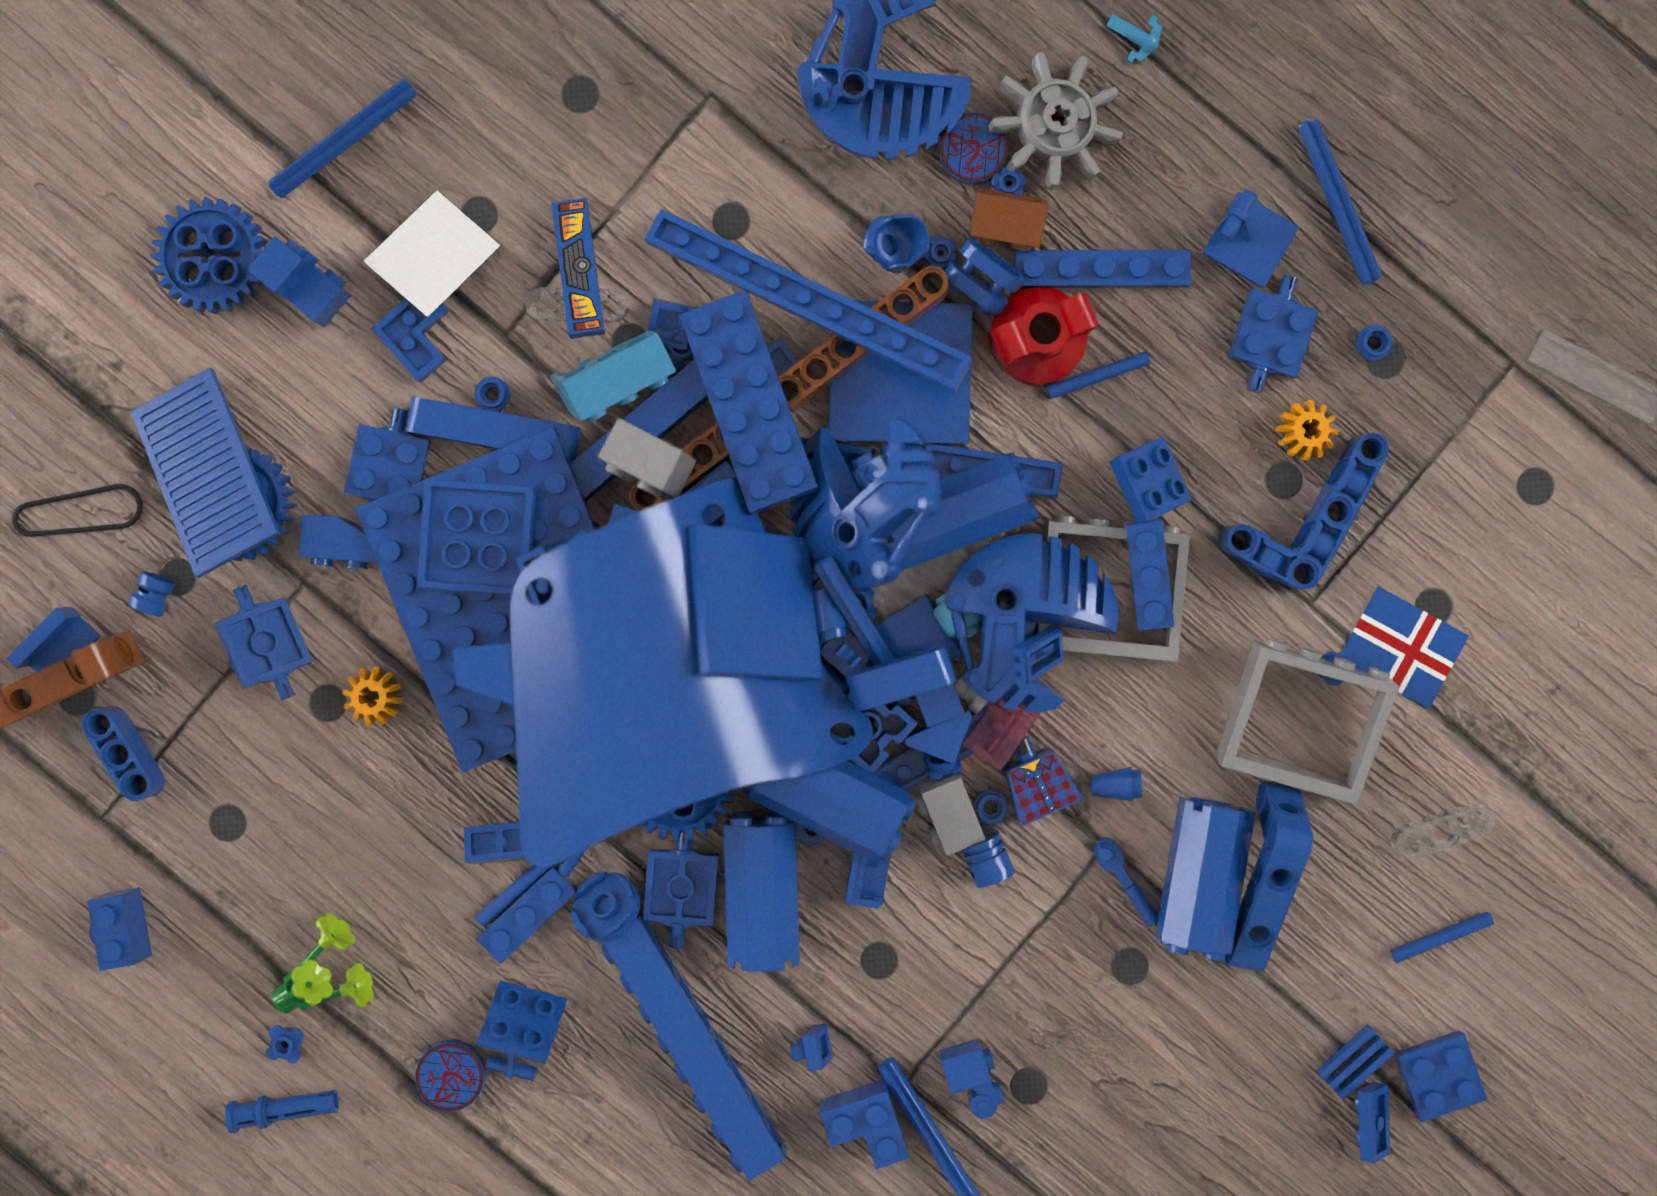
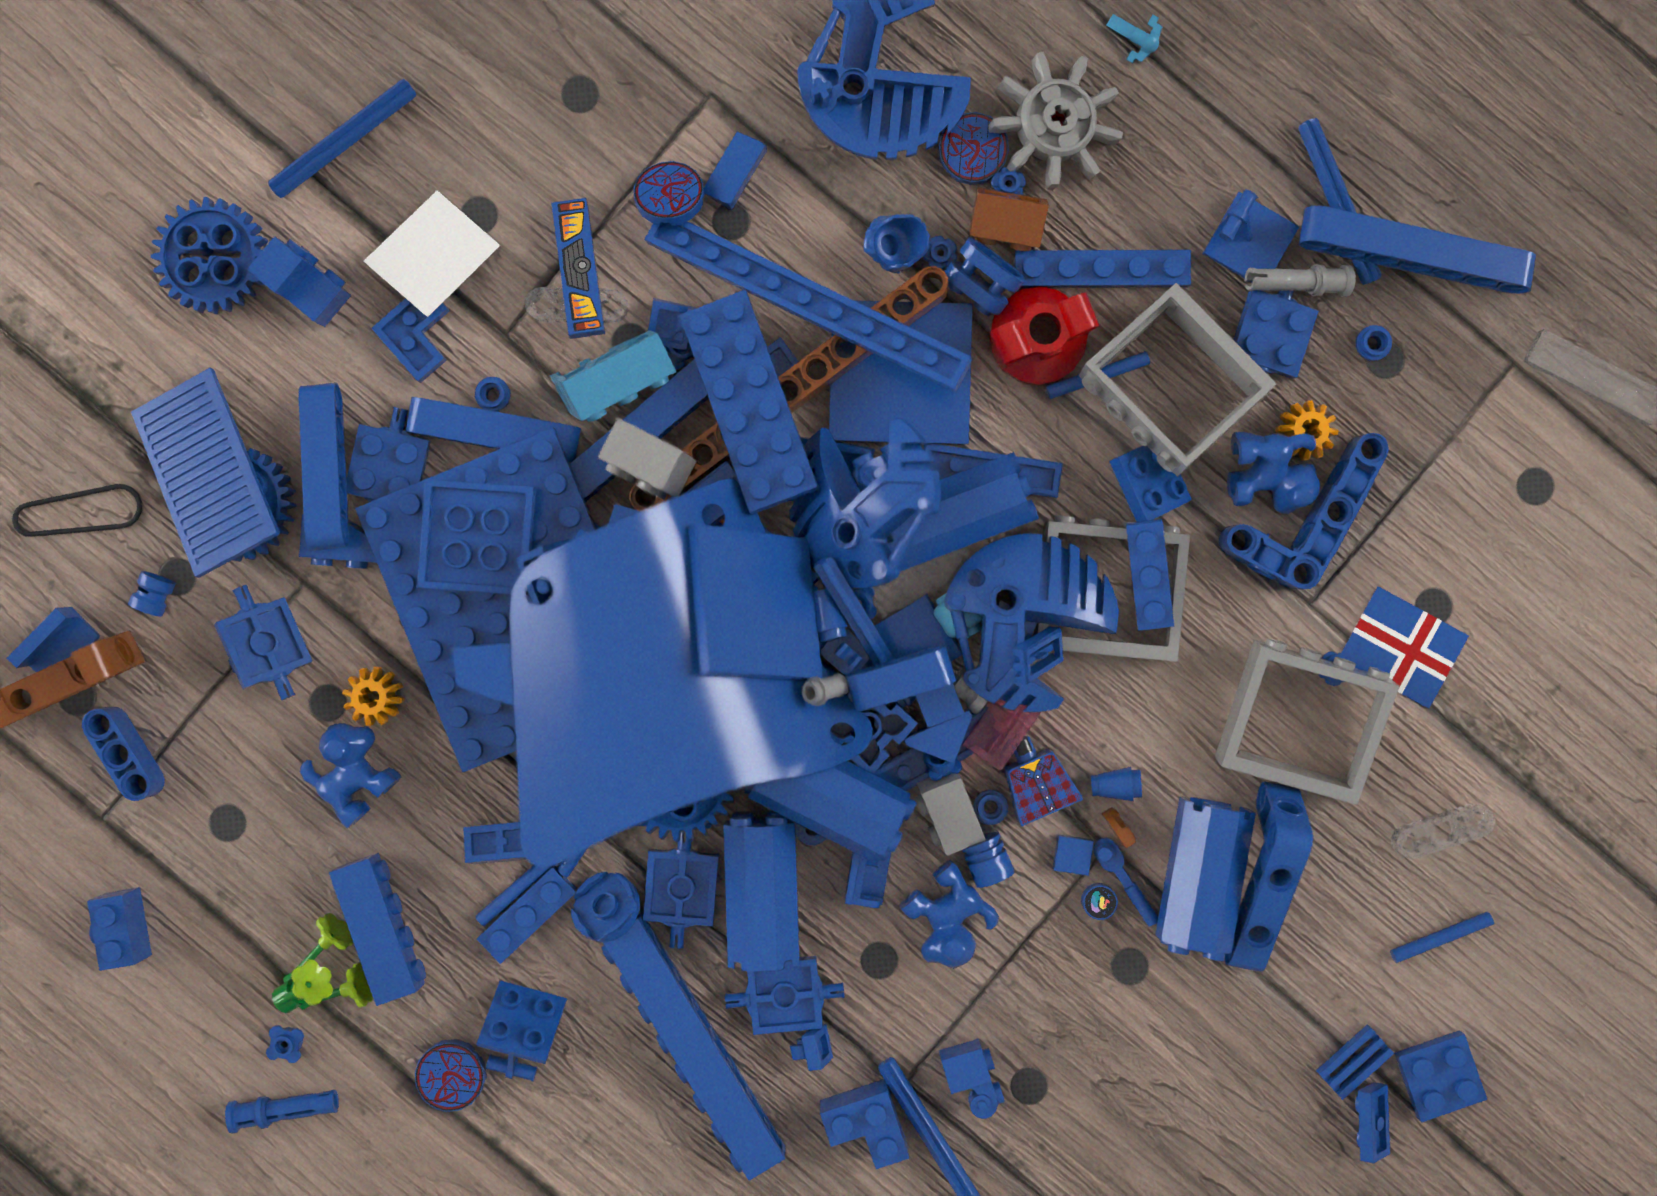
(323, 467): none -> blue beam
(346, 749): none -> blue animal
(378, 928): none -> blue brick
(669, 193): none -> blue tile
(734, 170): none -> blue slope
(786, 998): none -> blue plate
(818, 690): none -> light grey pin
(949, 941): none -> blue animal
(1073, 855): none -> blue tile
(1099, 901): none -> tile
(1119, 828): none -> dark orange tile
(1212, 341): none -> light grey window
(1290, 485): none -> blue animal
(1313, 280): none -> light grey pin
(1417, 249): none -> blue beam

